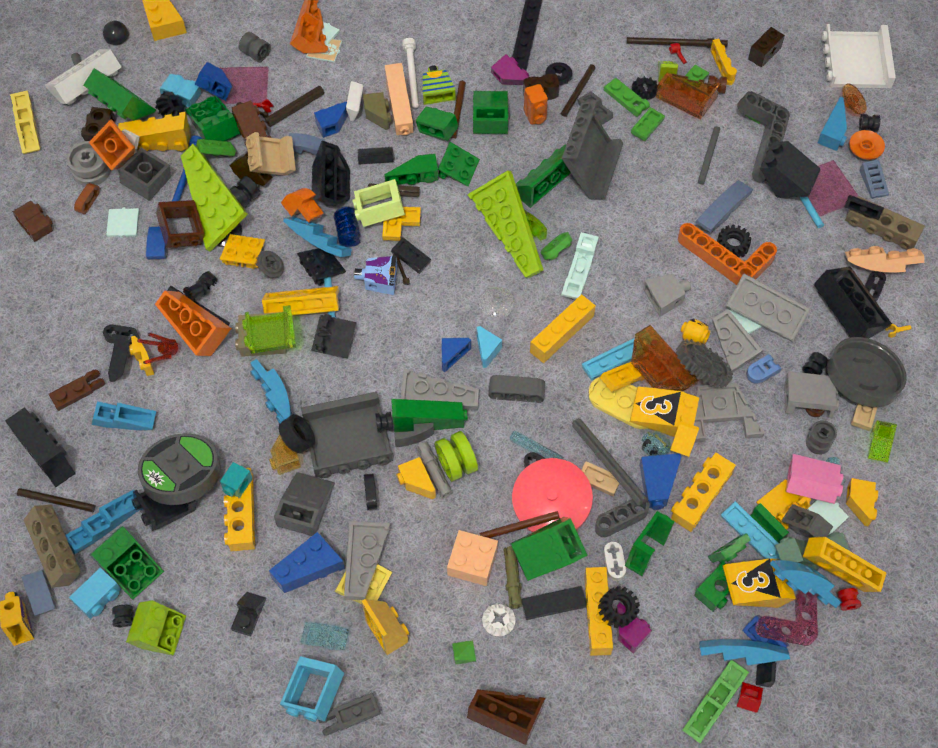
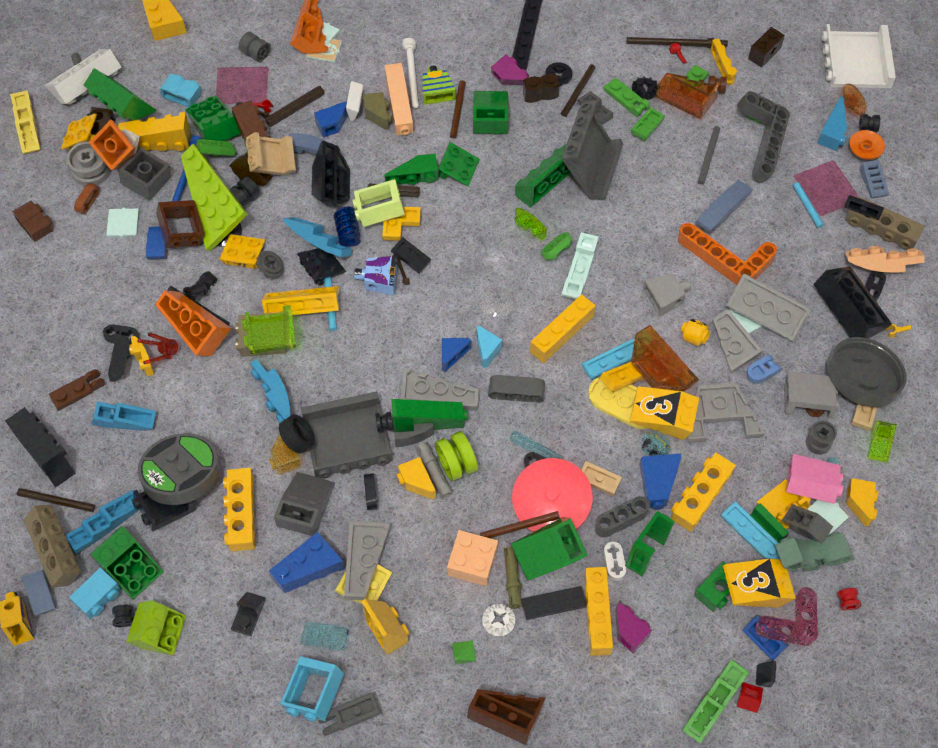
(79, 132): none -> yellow hinge
(115, 32): black hair -> none
(168, 104): black gear -> none
(214, 81): blue slope -> none
(235, 480): teal brick -> none
(302, 202): orange brick -> none
(333, 336): black hinge -> none
(375, 155): black slope -> none
(437, 123): green brick -> none
(506, 217): lime wing -> none
(535, 104): orange brick -> none
(609, 462): dark grey axle -> none
(628, 601): black tyre -> none
(666, 67): lime slope -> none
(684, 438): yellow slope -> none
(704, 363): dark grey gear -> none
(730, 550): green plate -> none
(738, 234): black tyre -> none
(754, 651): dark azure slope -> none
(789, 171): black slope -> none
(805, 579): dark azure slope -> none
(816, 363): black wheel -> none
(844, 564): yellow brick -> none

